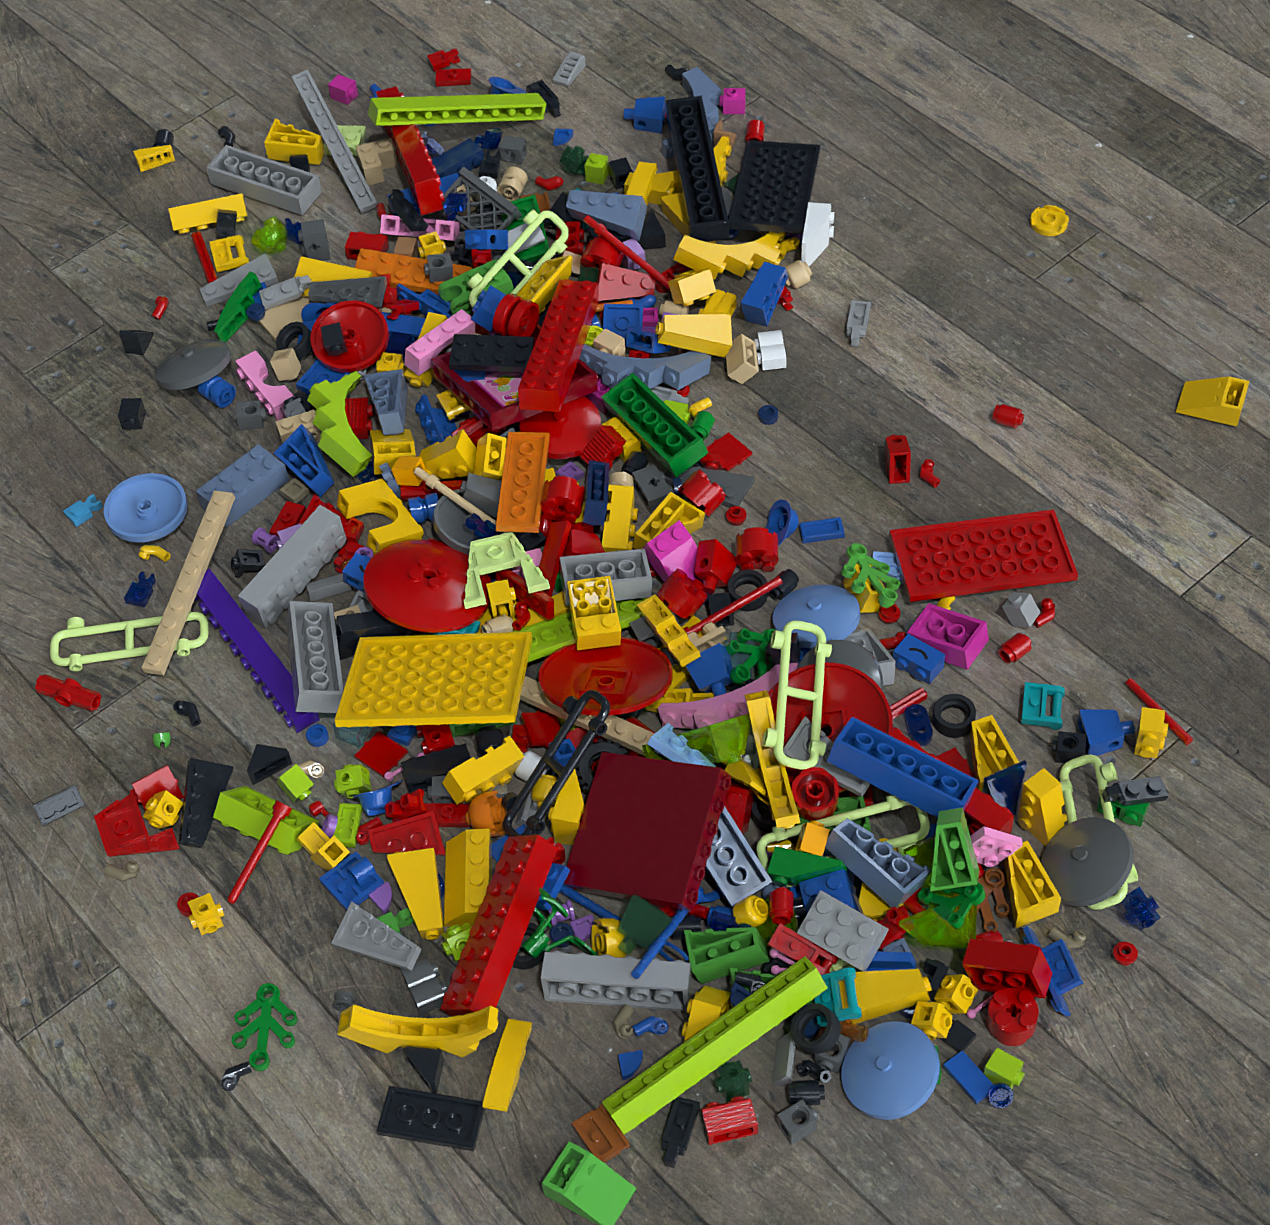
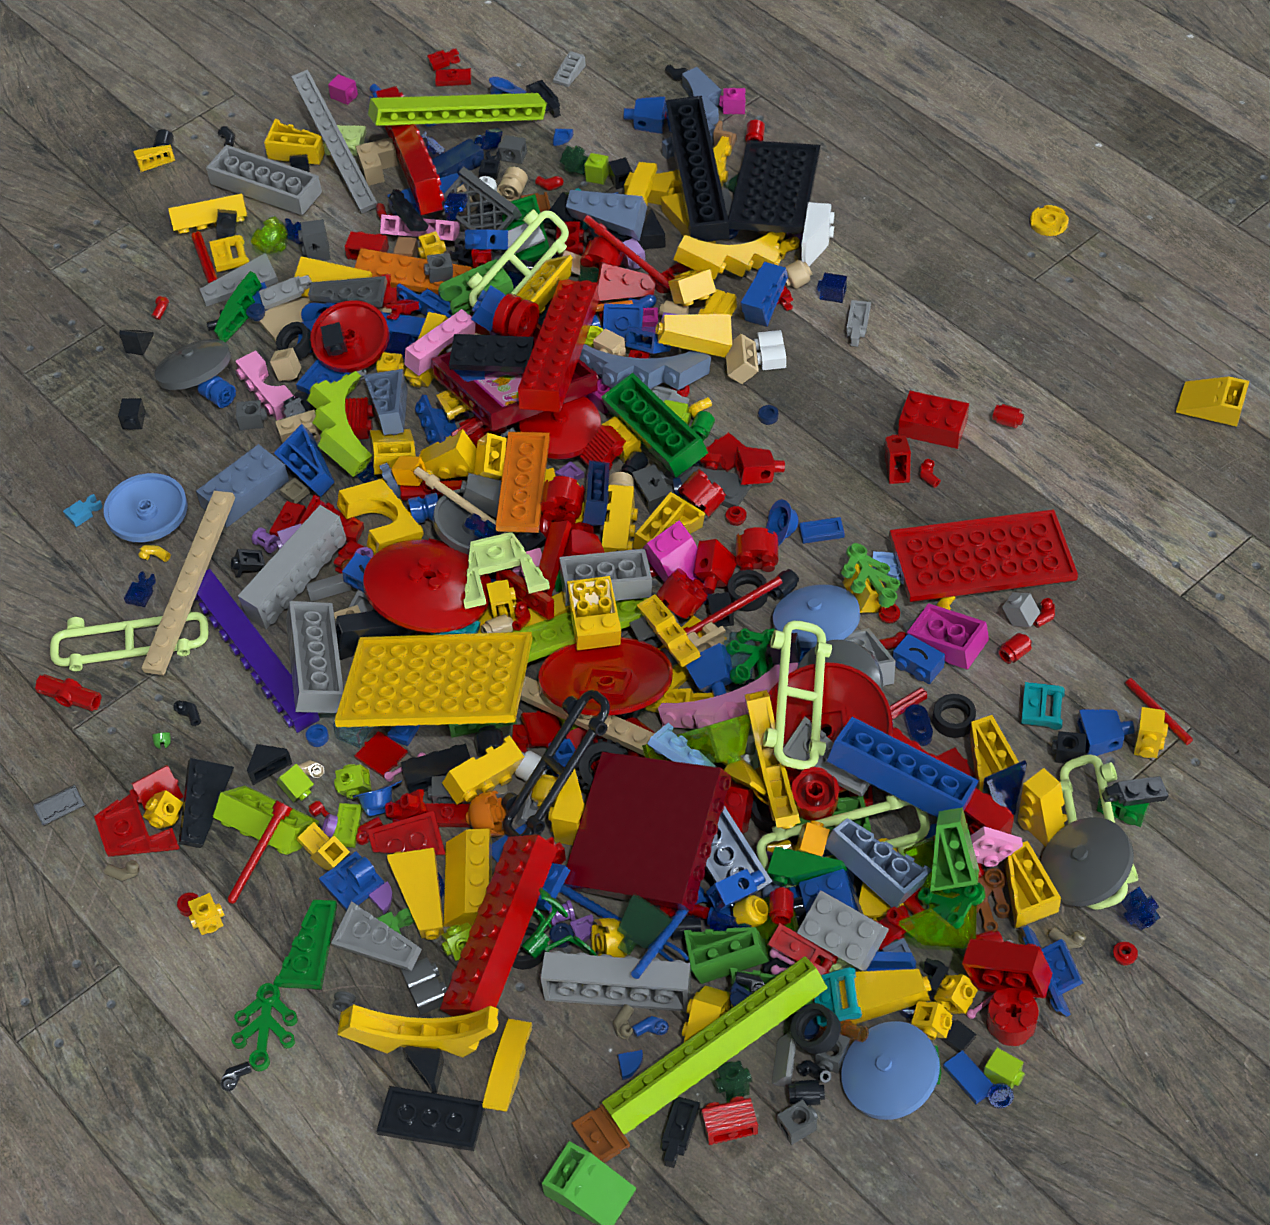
(310, 949): none -> green wing
(435, 737): red brick -> none
(727, 891): none -> blue torso
(756, 465): none -> red torso
(832, 287): none -> clear blue brick
(933, 419): none -> red brick

